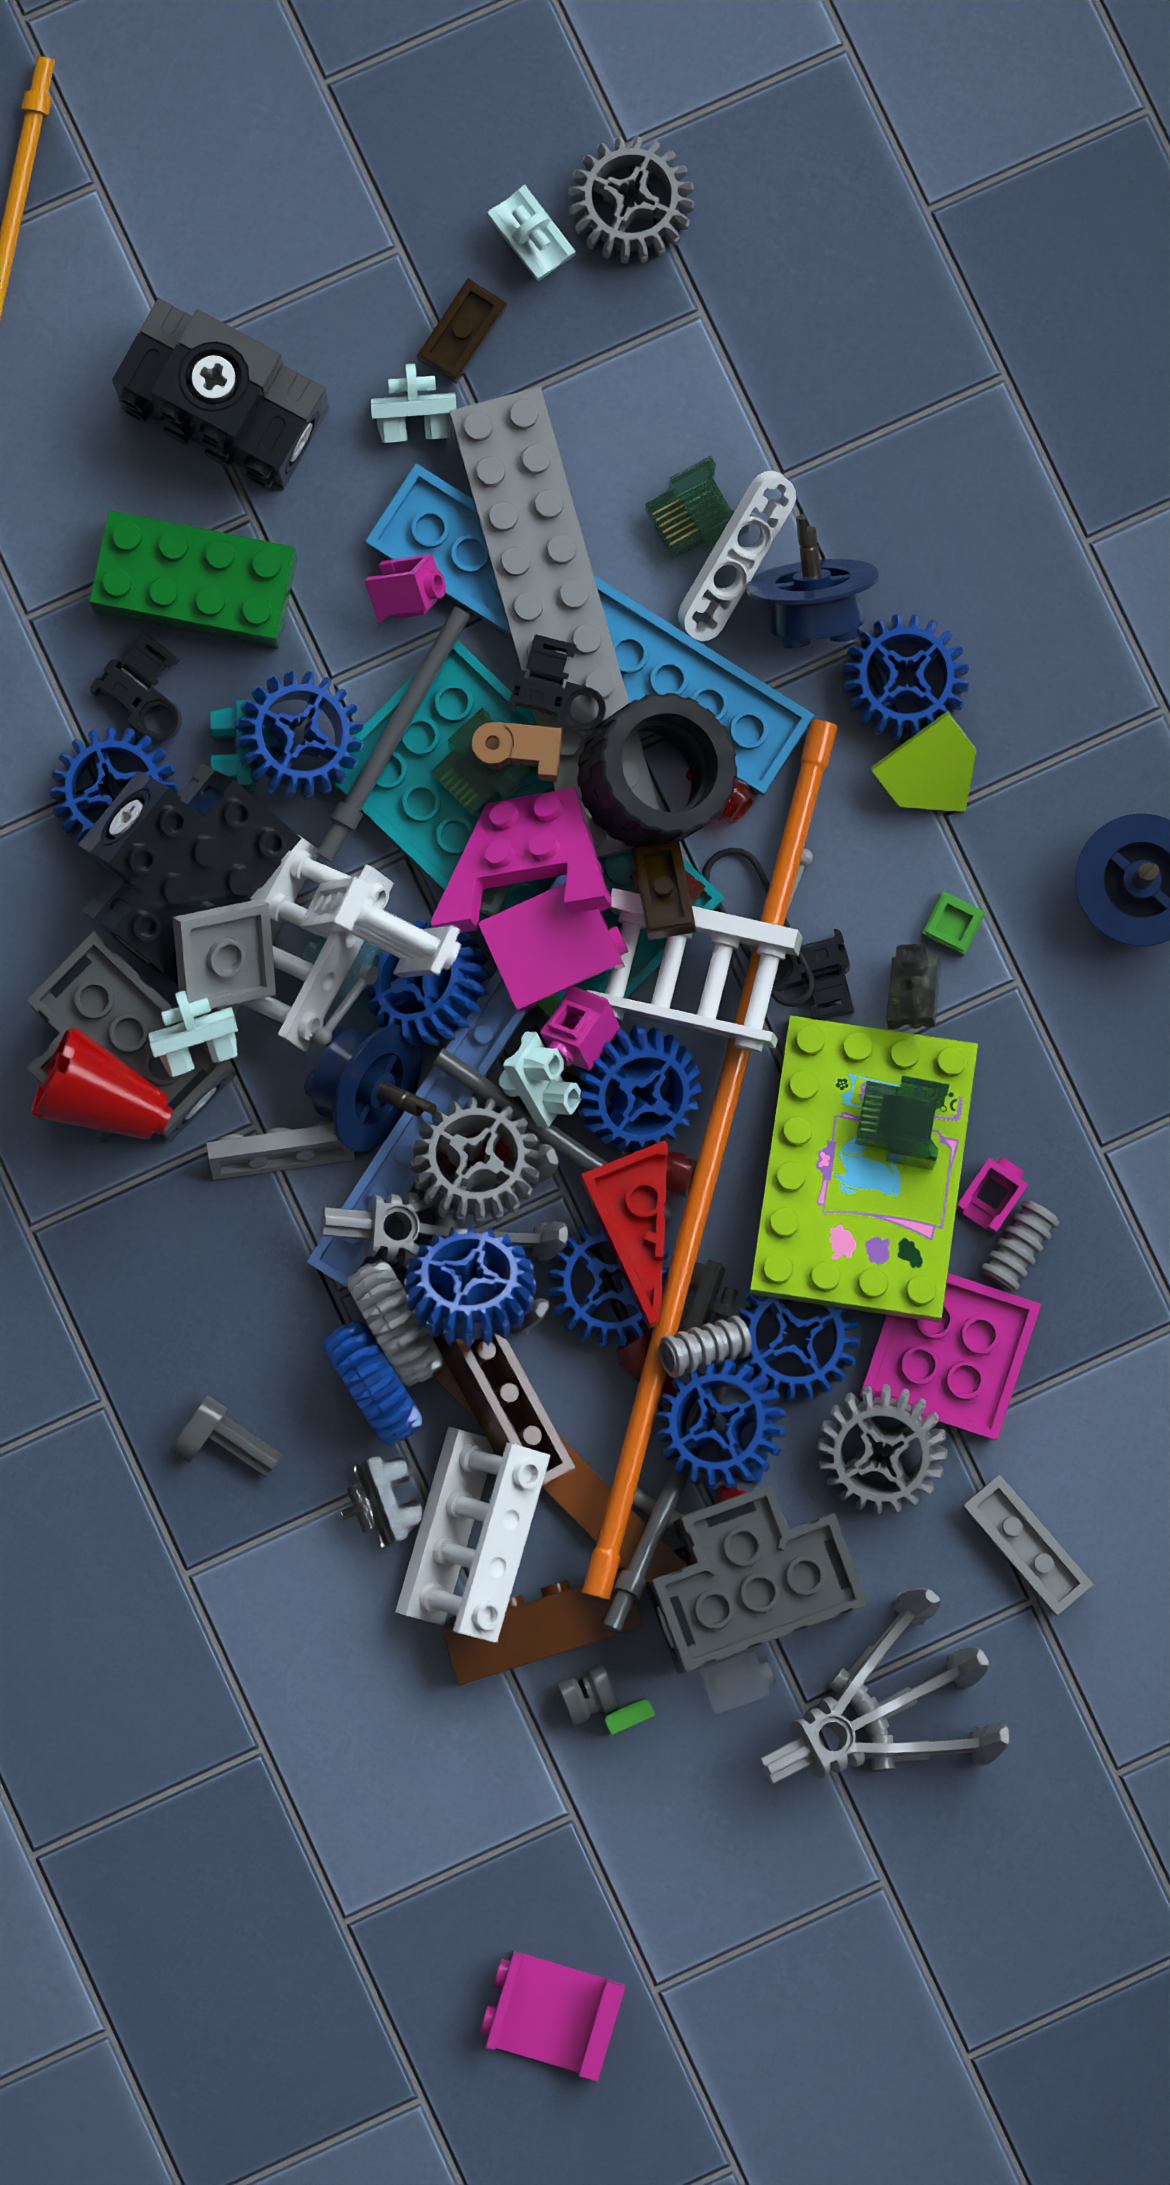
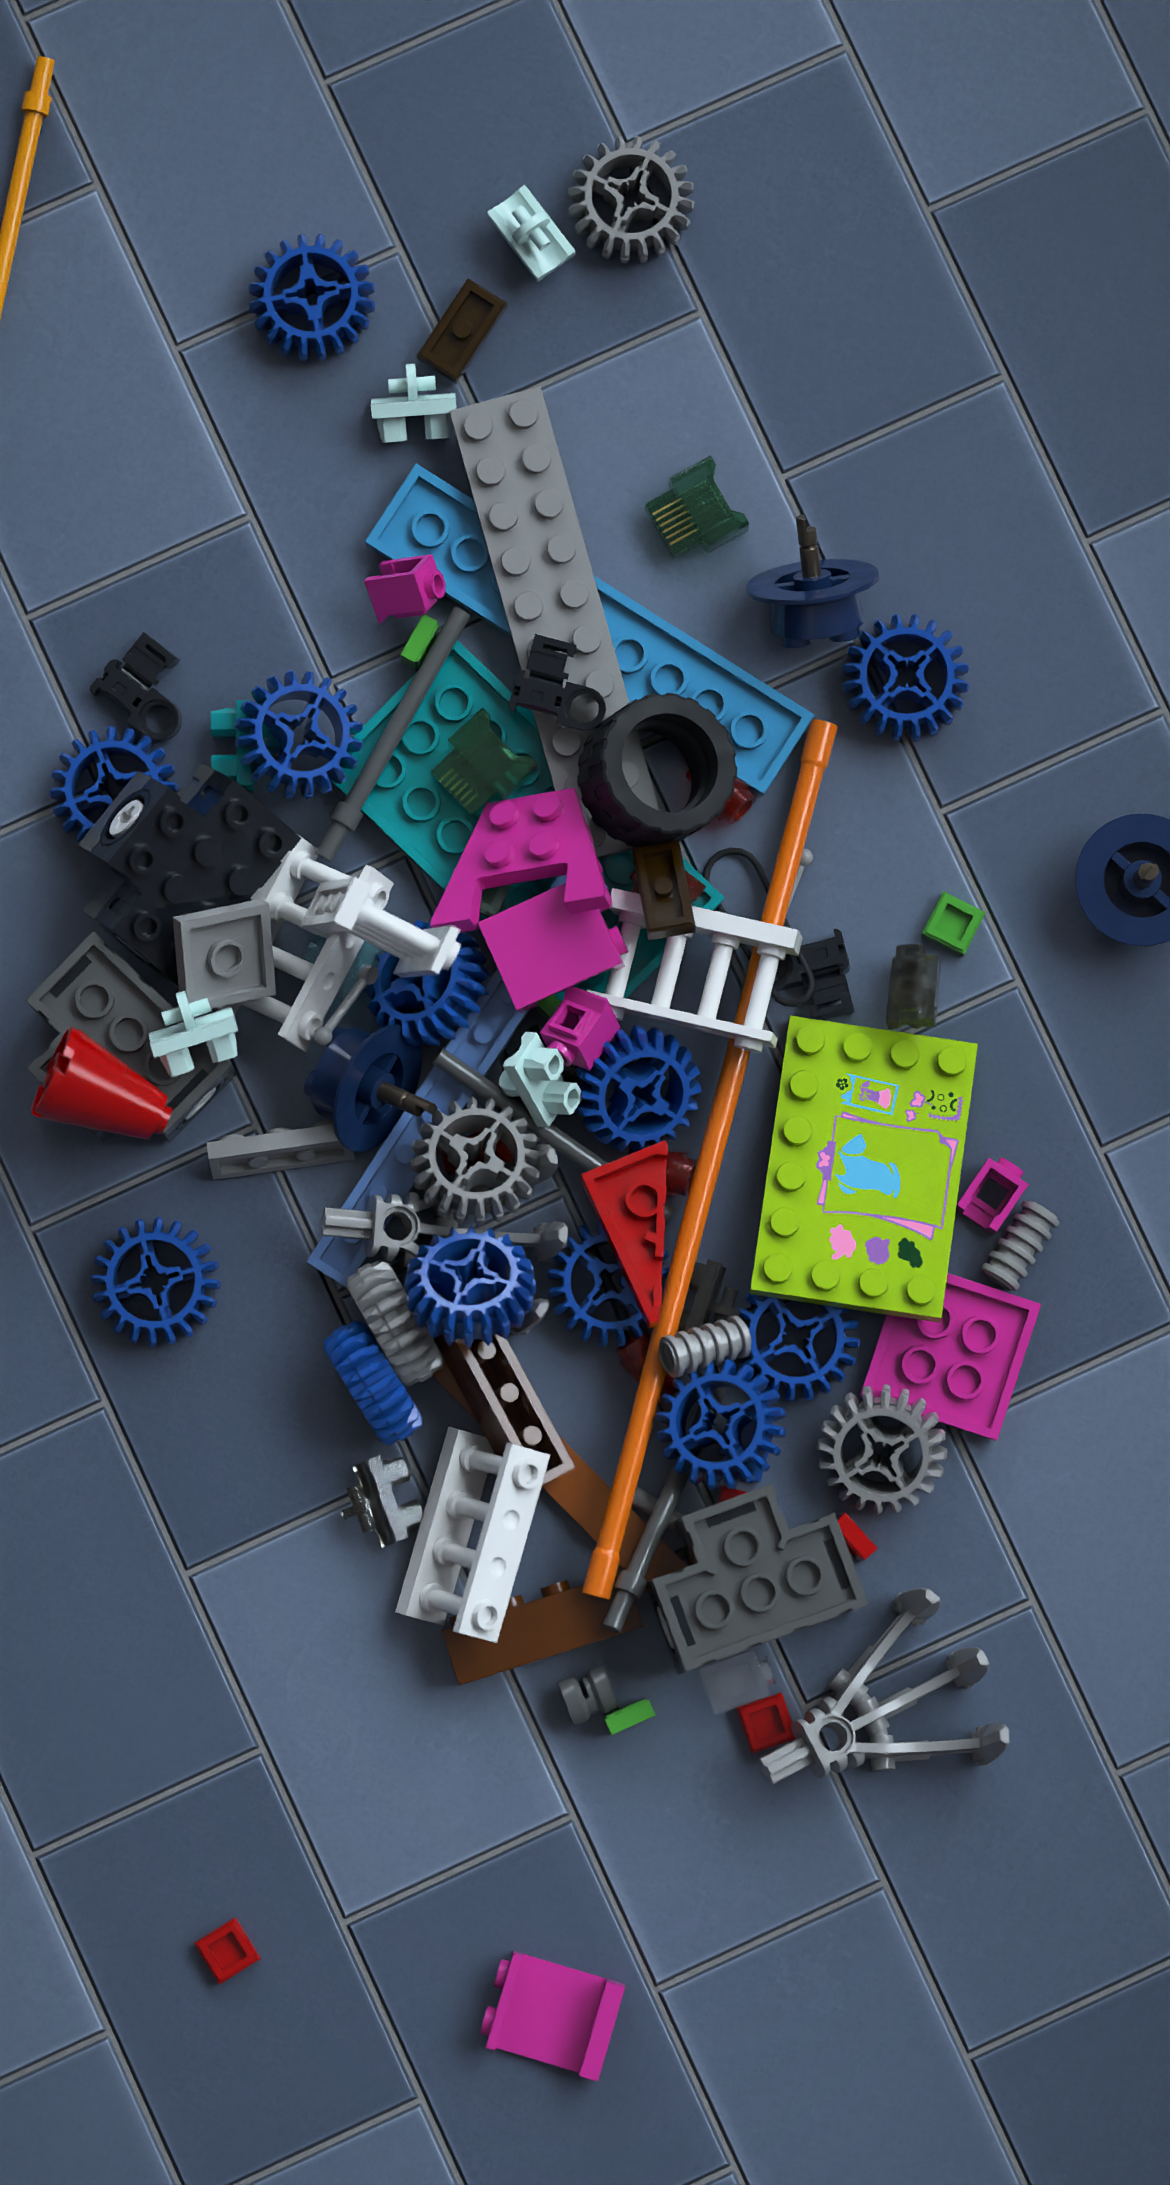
(144, 1242): none -> blue gear
(193, 579): green brick -> none
(212, 1423): dark grey piece -> none
(220, 393): black piece -> none
(227, 1950): none -> red tile
(295, 302): none -> blue gear
(420, 642): none -> bright green tile
(519, 744): medium nougat leg -> none
(744, 559): white beam -> none
(766, 1722): none -> red tile
(857, 1542): none -> red tile
(902, 1120): clear green piece -> none
(930, 768): lime slope -> none
(1027, 1545): light grey plate -> none

